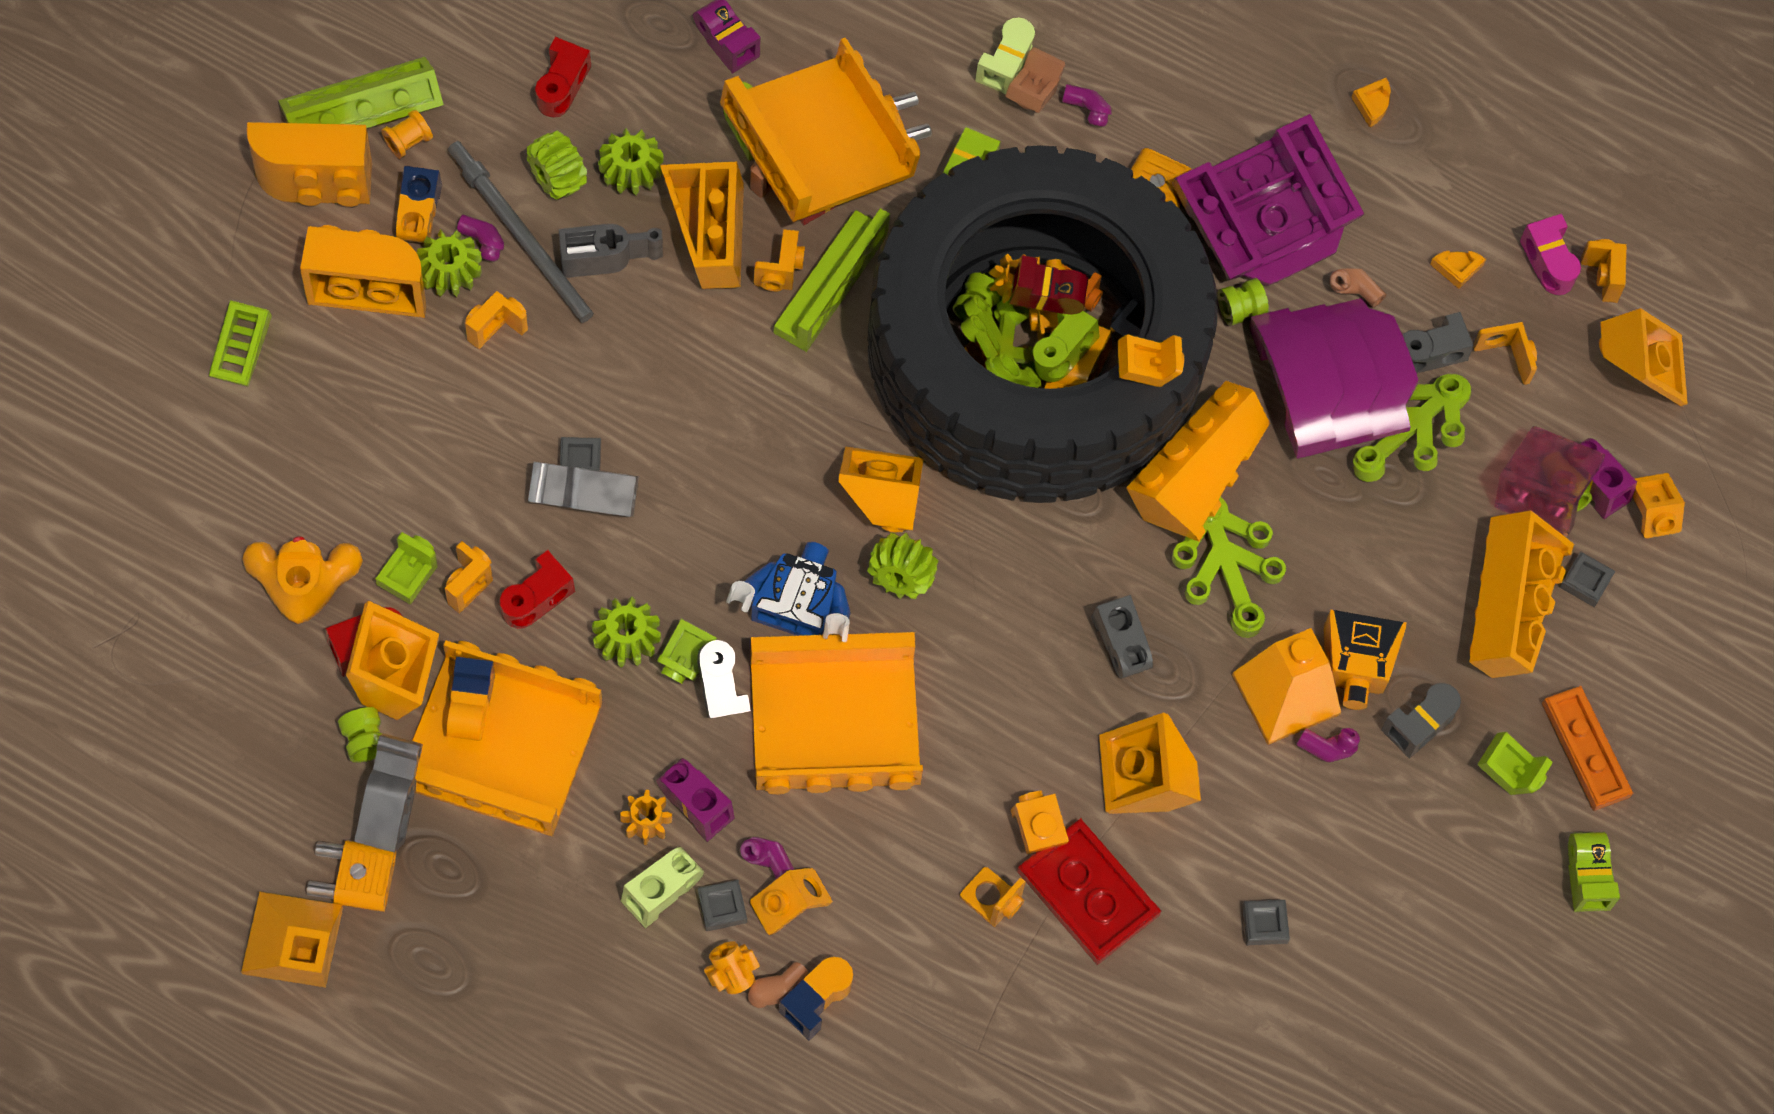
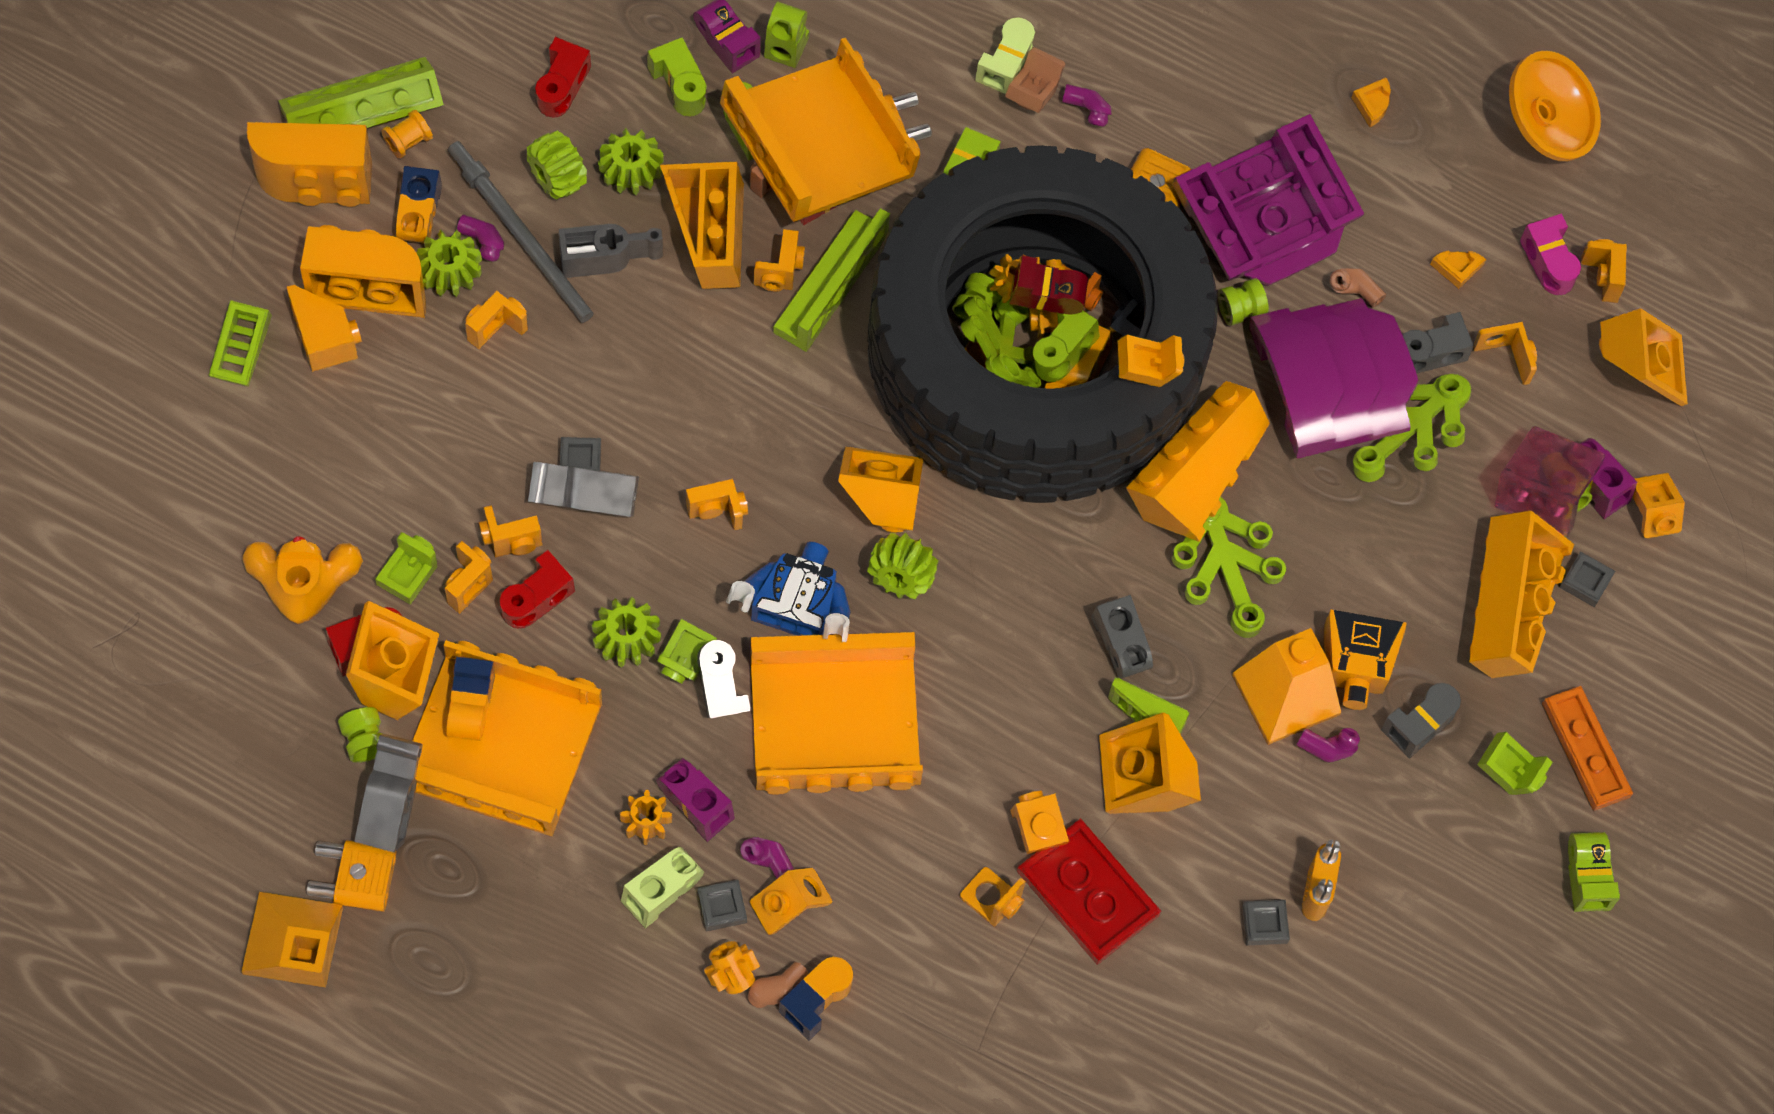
(323, 329): none -> light orange slope
(510, 538): none -> light orange bracket
(681, 74): none -> lime leg
(714, 498): none -> light orange bracket
(788, 31): none -> lime leg
(1141, 704): none -> lime slope
(1321, 881): none -> light orange piece
(1554, 106): none -> light orange dish

